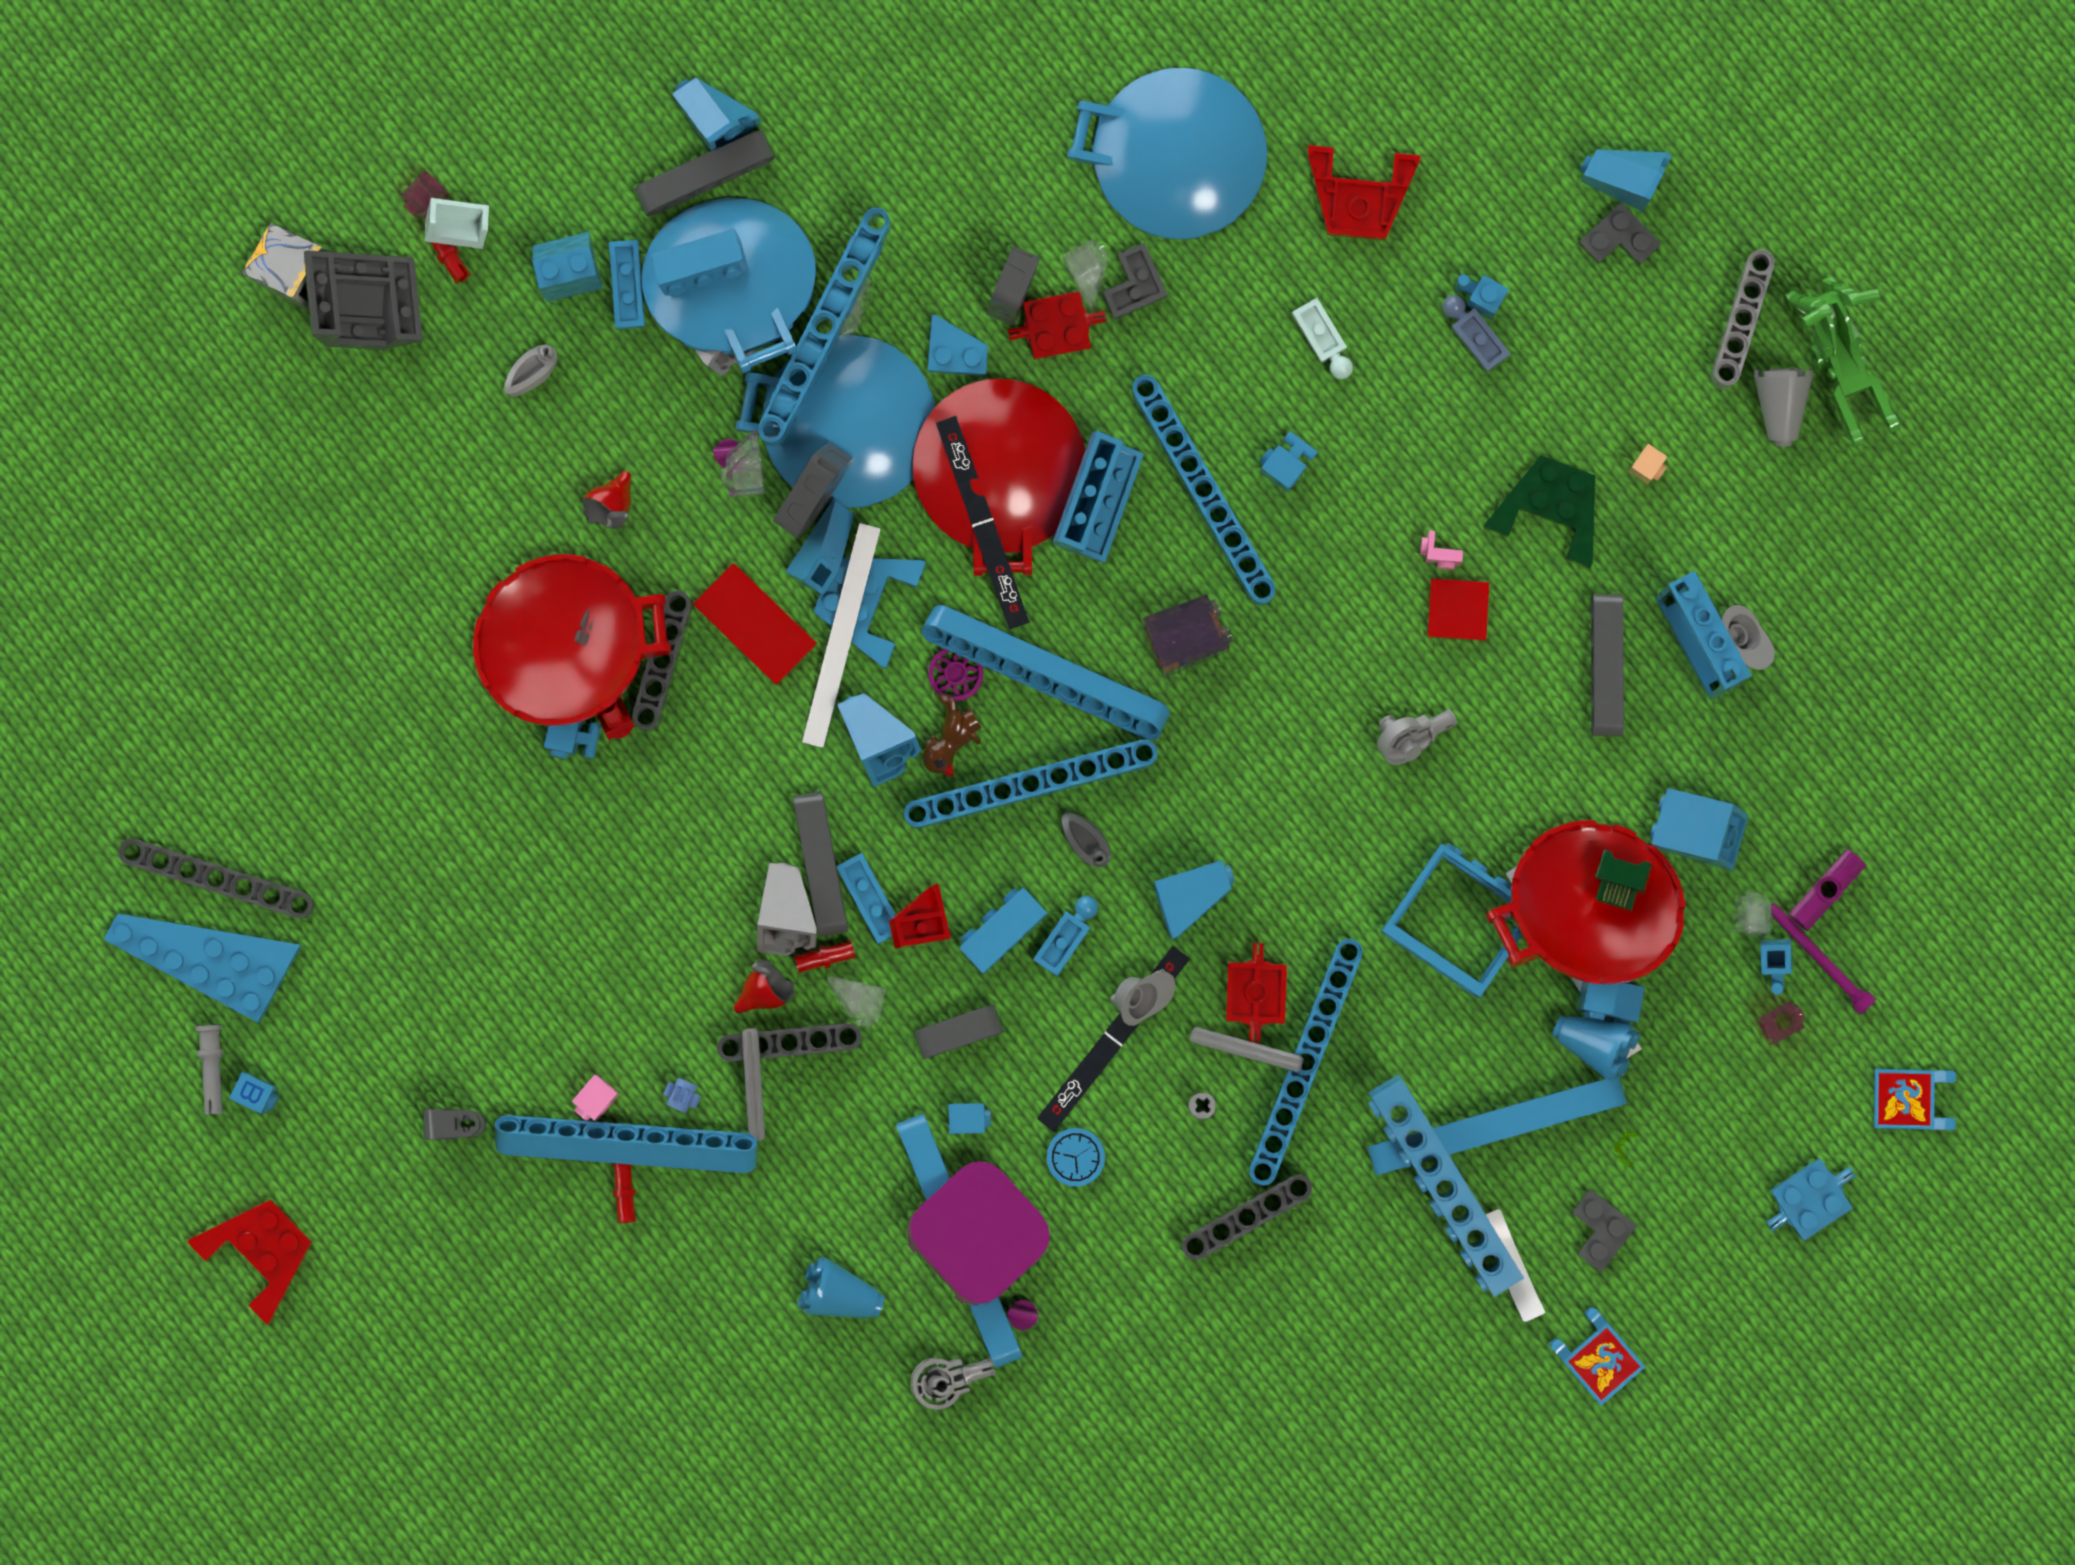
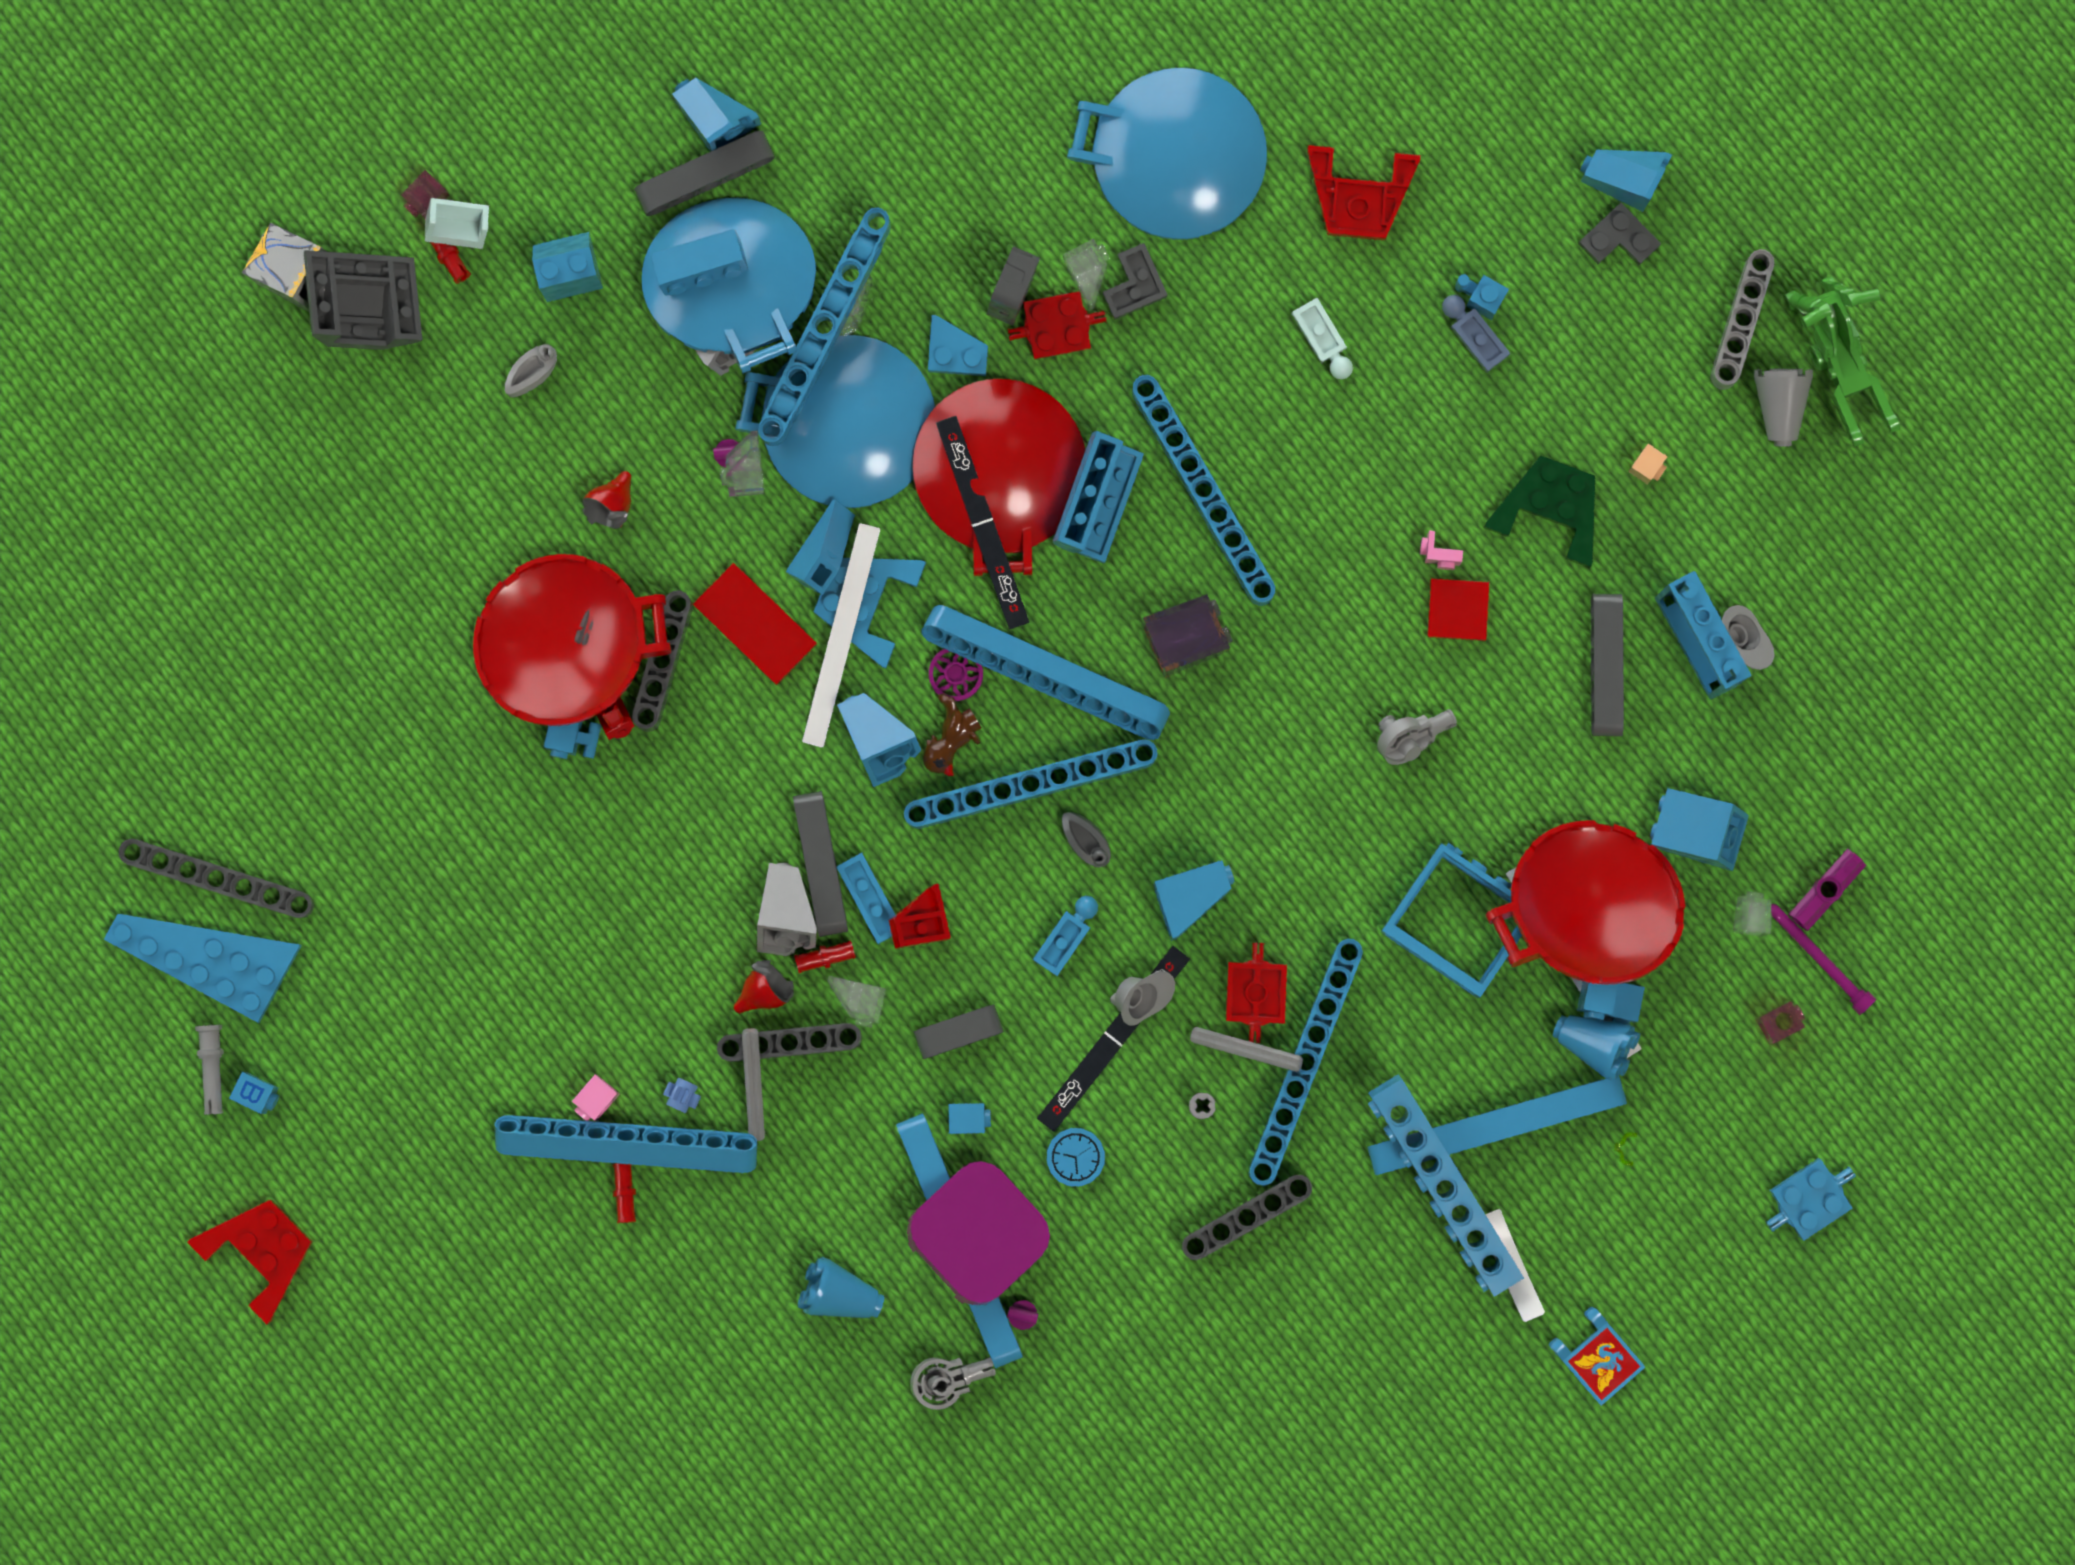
(447, 1124): dark grey piece -> none
(627, 284): dark azure plate -> none
(813, 489): dark grey axle -> none
(1002, 929): dark azure brick -> none
(1284, 466): dark azure brick -> none
(1609, 1228): dark grey plate -> none
(1621, 881): dark green piece -> none
(1777, 961): dark azure brick -> none
(1907, 1099): flag -> none

